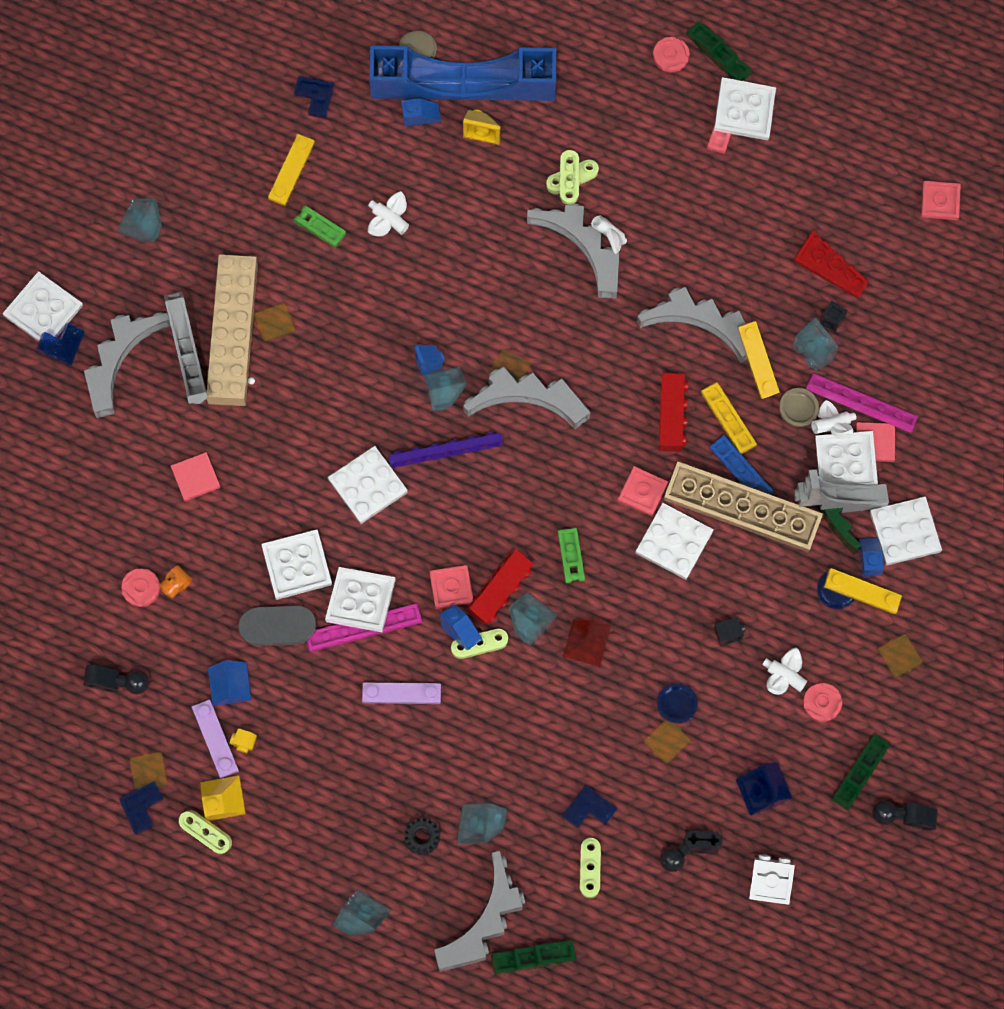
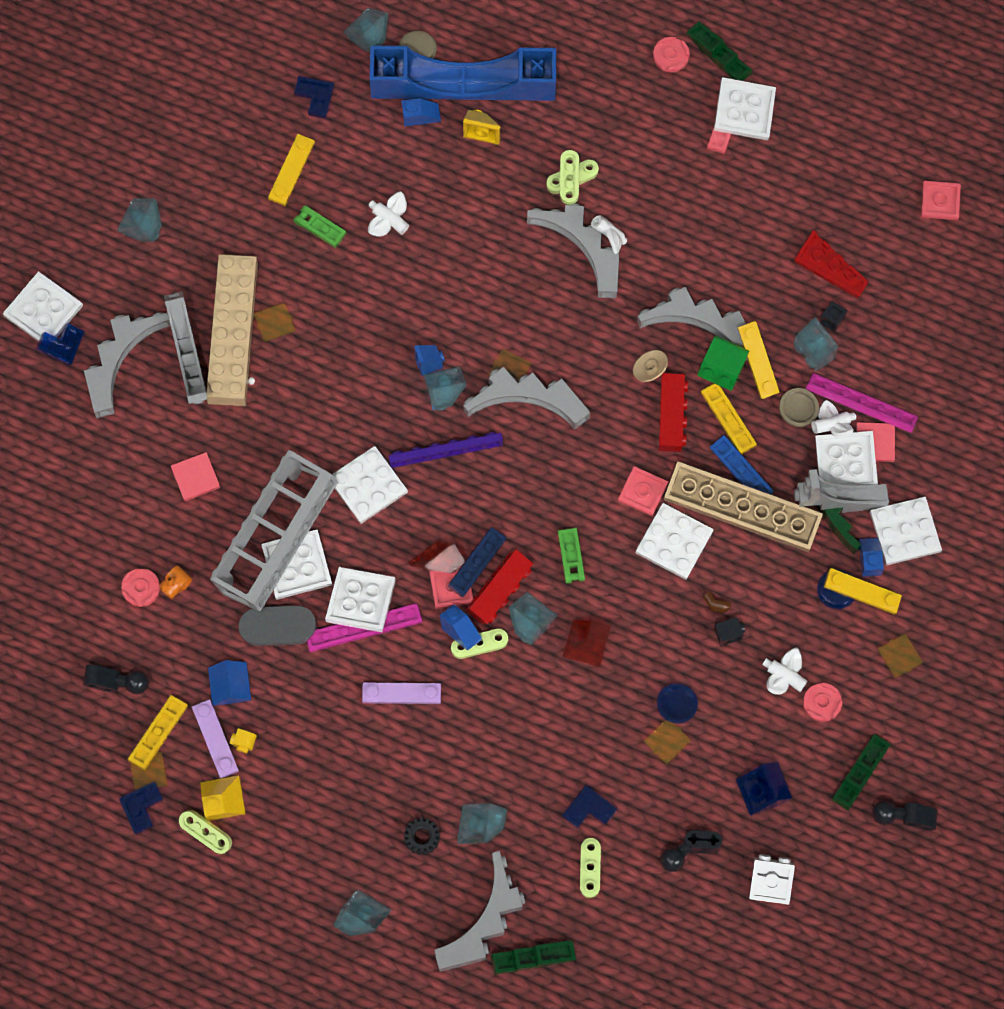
(157, 732): none -> yellow plate
(292, 537): none -> light grey window
(368, 29): none -> clear light blue slope
(439, 557): none -> clear red slope
(477, 562): none -> dark blue tile
(650, 366): none -> tan dish
(716, 605): none -> reddish brown arm
(723, 363): none -> green slope

